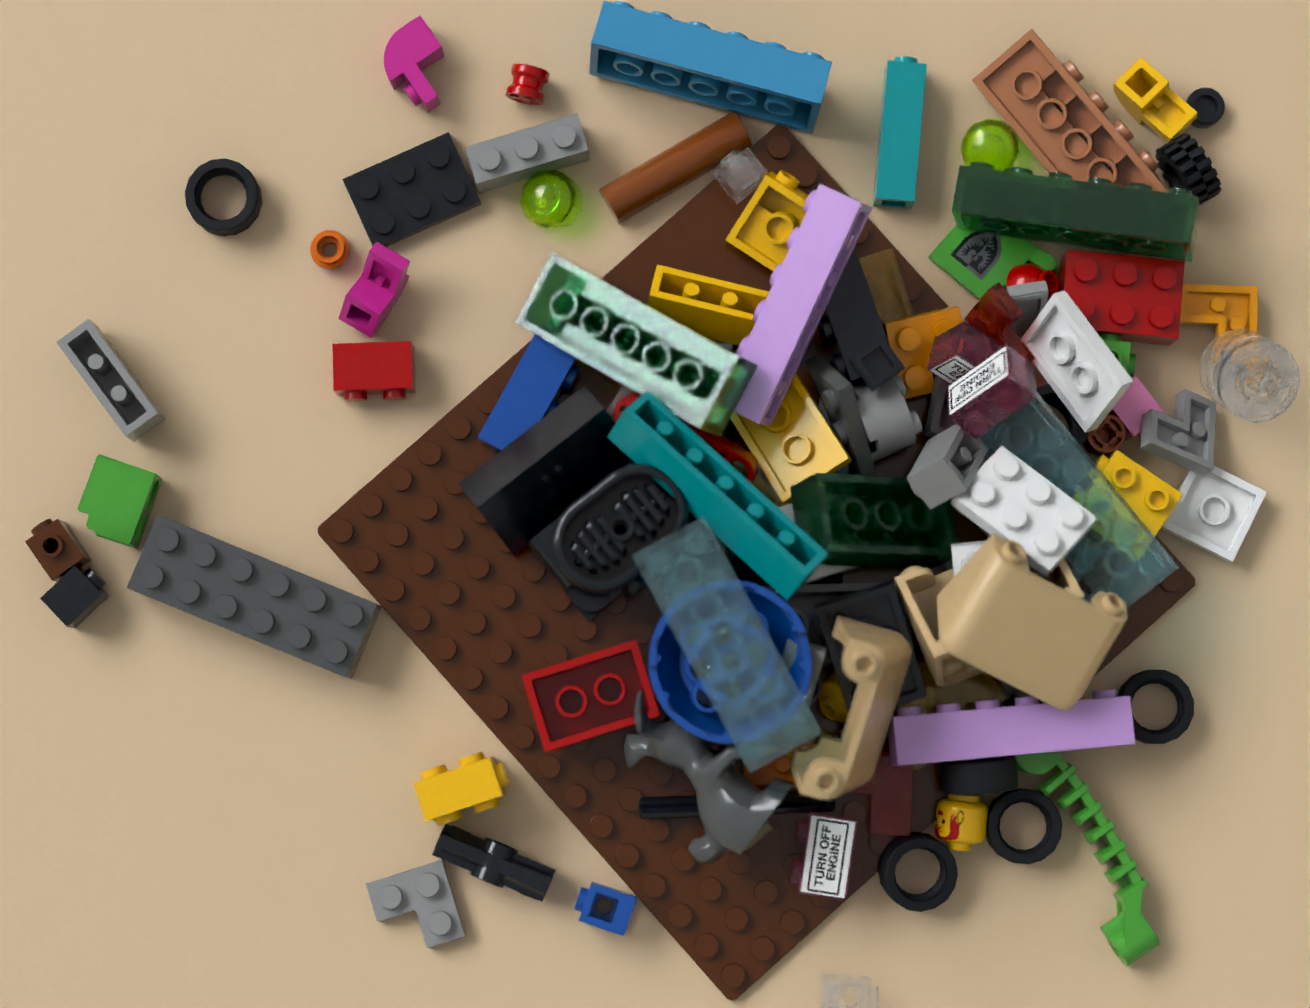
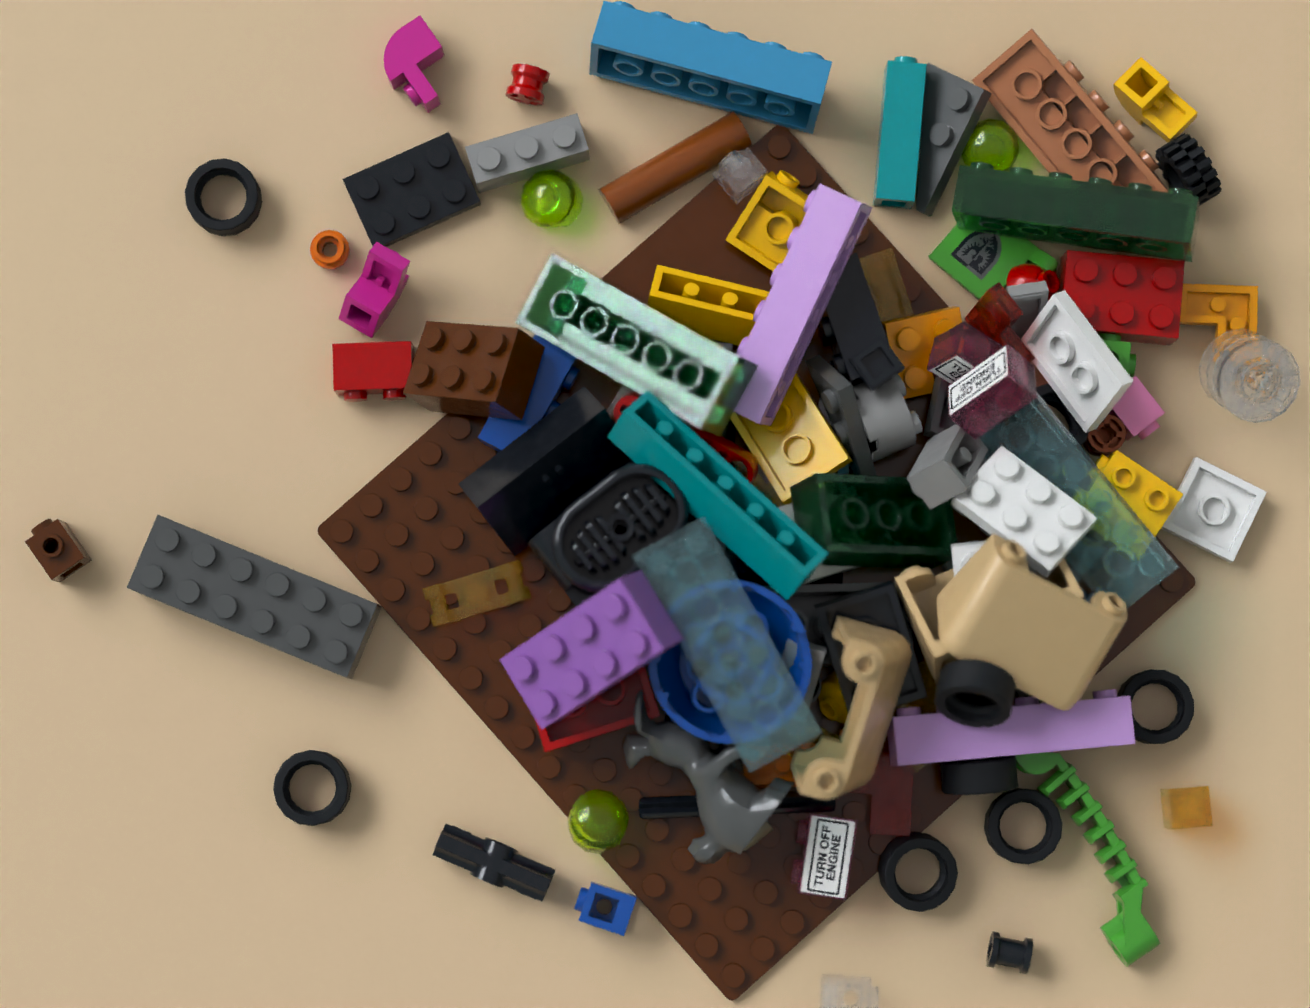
(76, 595): black brick -> none
(111, 380): light grey brick -> none
(119, 500): bright green piece -> none
(282, 784): none -> black tyre
(423, 890): light grey plate -> none
(474, 370): none -> reddish brown brick
(474, 784): yellow brick -> none
(476, 593): none -> clear yellow plate
(591, 649): none -> medium lavender brick
(597, 821): none -> clear neon green hair
(948, 121): none -> dark grey wing
(961, 821): yellow head -> none
(977, 677): none -> black tyre
(1009, 952): none -> black bush
(1185, 438): light grey plate -> none
(1186, 807): none -> clear yellow brick
(1208, 105): black tile -> none

